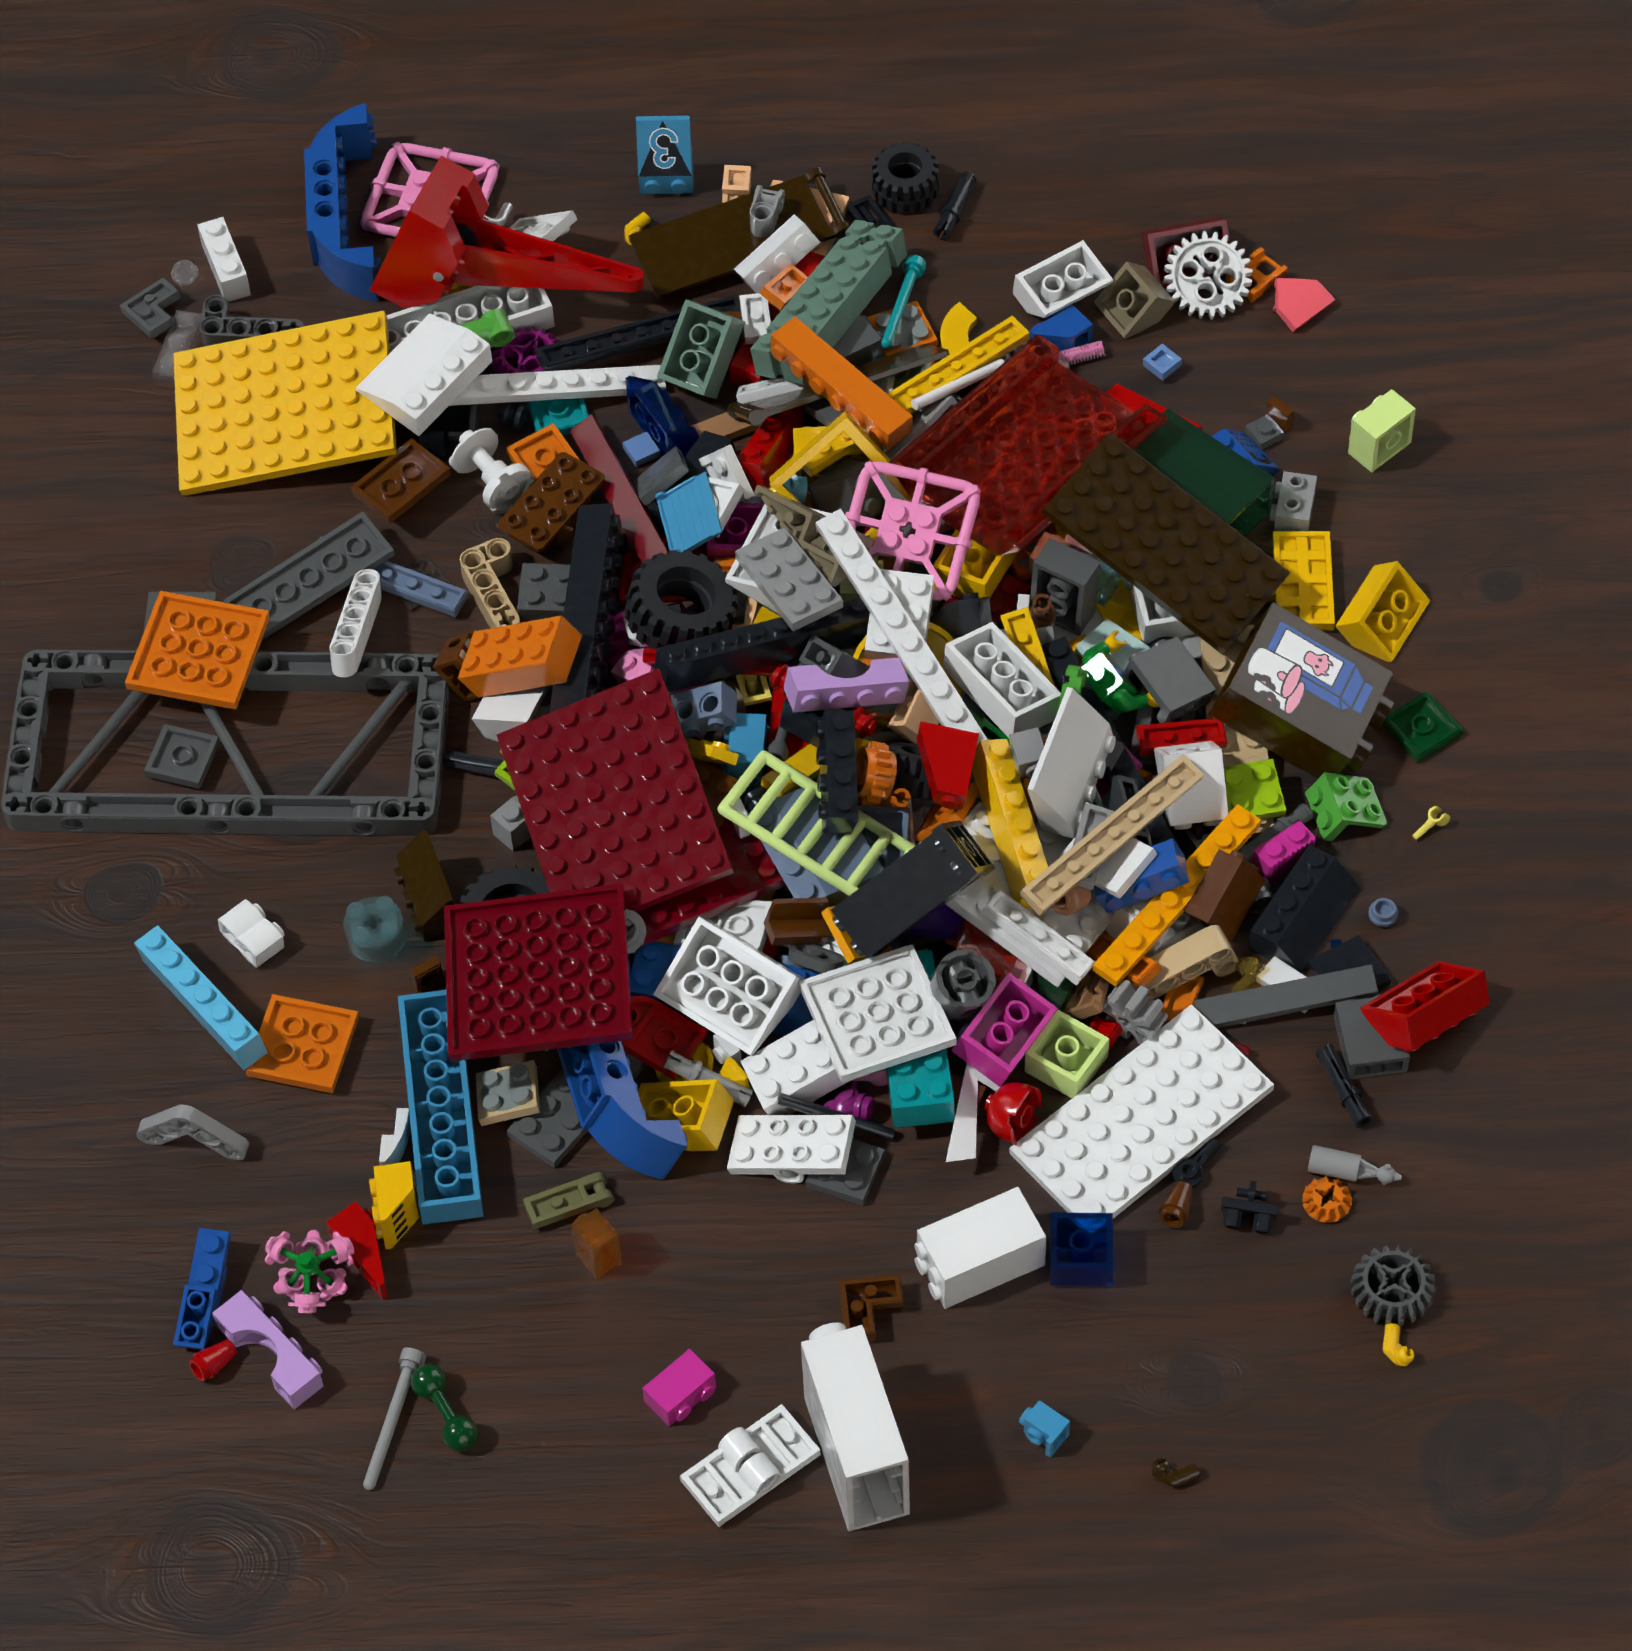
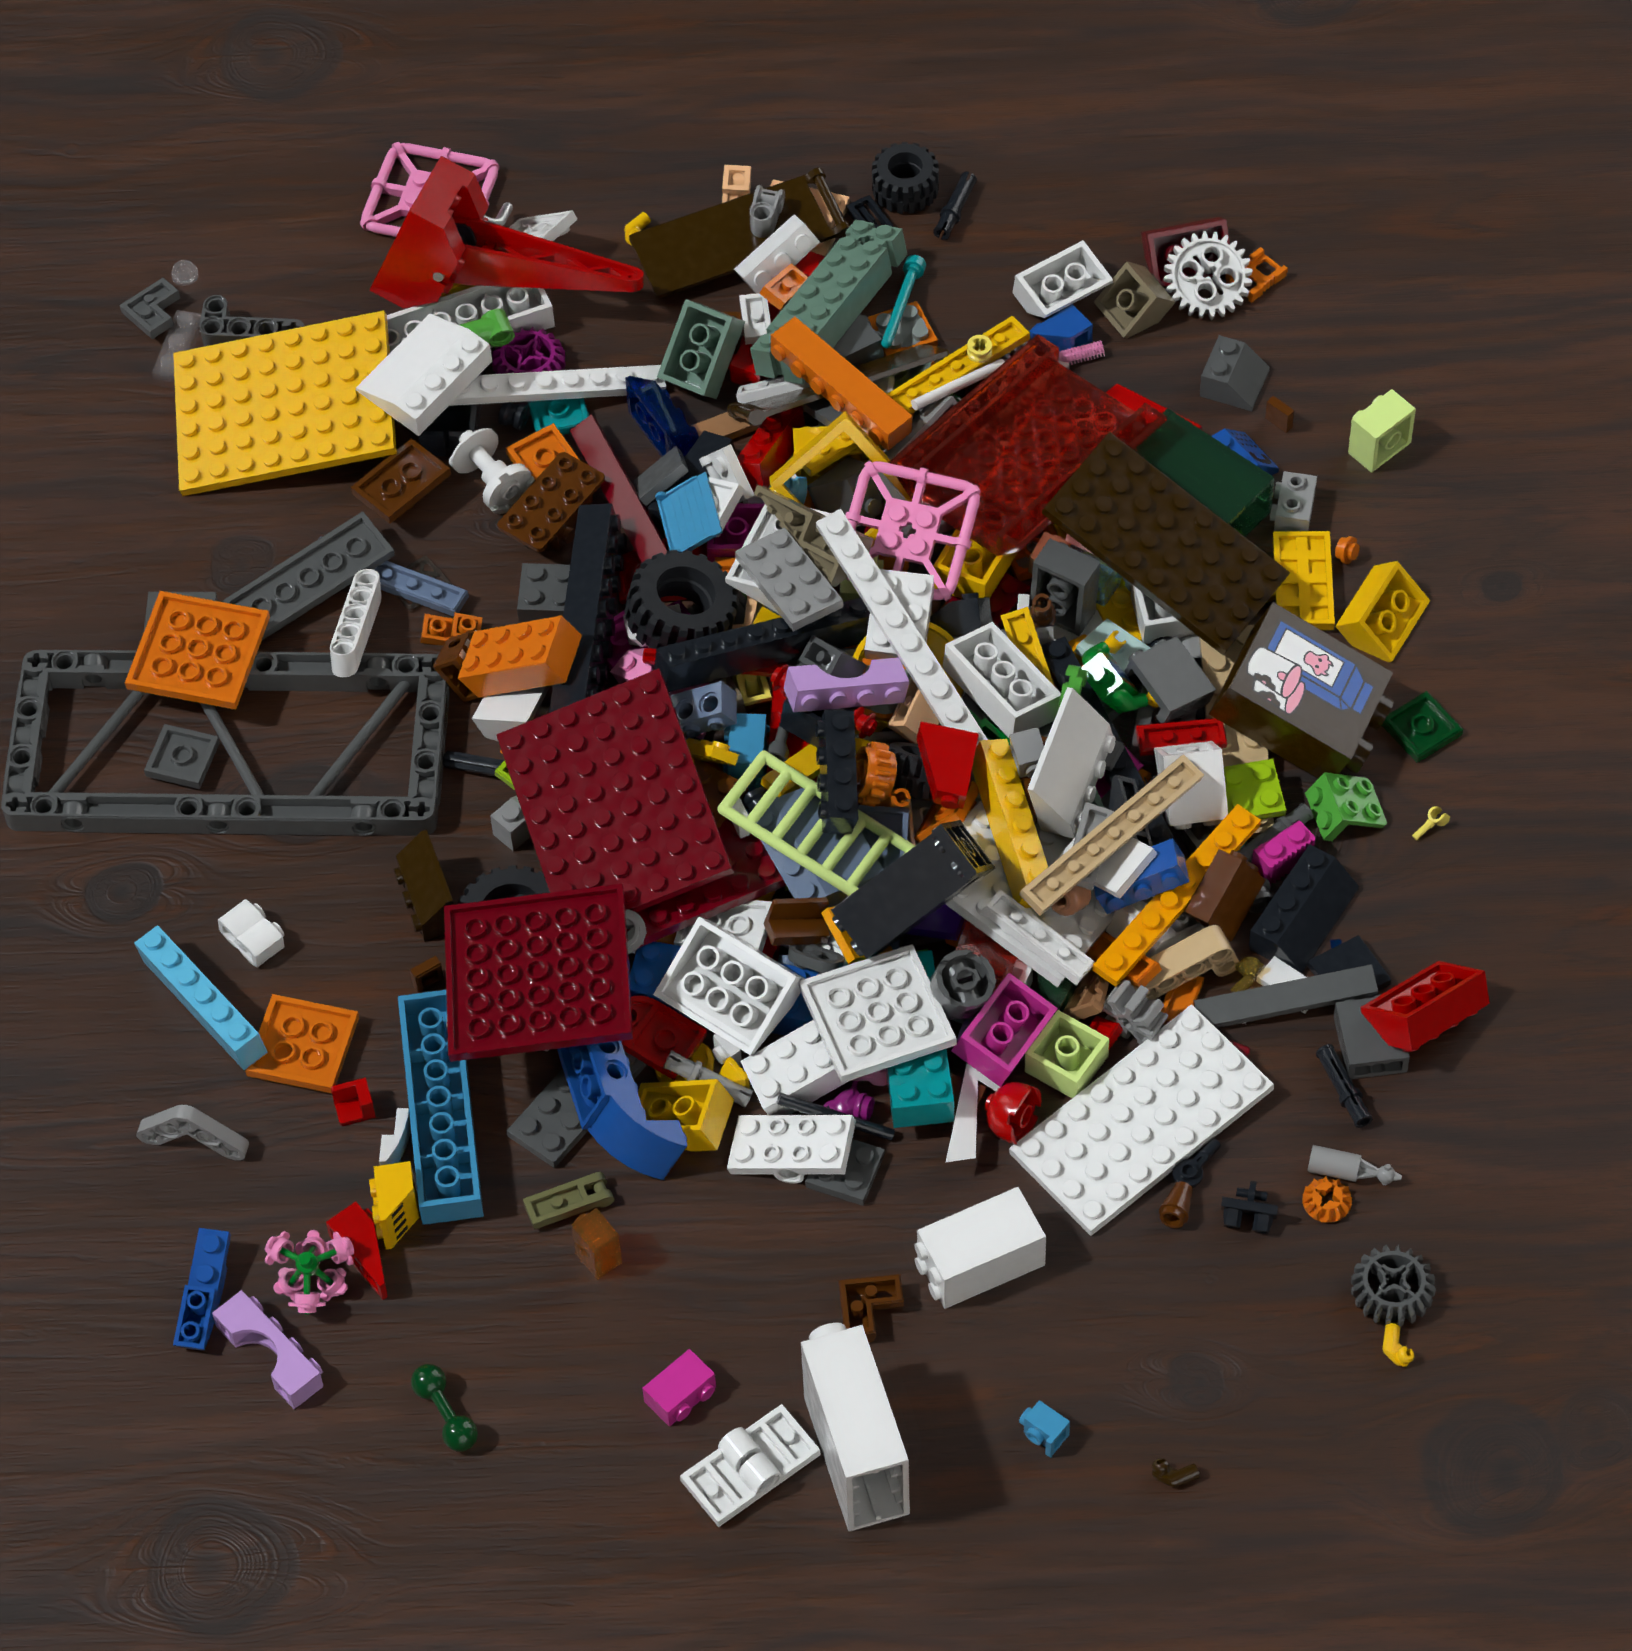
(211, 1360): red cone -> none
(224, 259): white brick -> none
(340, 140): blue slope -> none
(353, 1102): none -> red panel
(375, 929): clear light blue brick -> none
(410, 1360): light grey piece -> none
(439, 629): none -> orange slope
(480, 569): tan beam -> none
(507, 1093): piece -> none
(618, 339): black tile -> none
(641, 449): medium blue tile -> none
(664, 154): dark azure slope -> none
(956, 328): yellow tile -> none
(979, 341): none -> light yellow bush
(1081, 1249): clear blue brick -> none
(1162, 362): medium blue plate -> none
(1233, 374): none -> dark grey slope
(1264, 431): dark grey plate -> none
(1300, 300): coral slope -> none
(1347, 549): none -> orange plate
(1383, 912): sand blue plate -> none

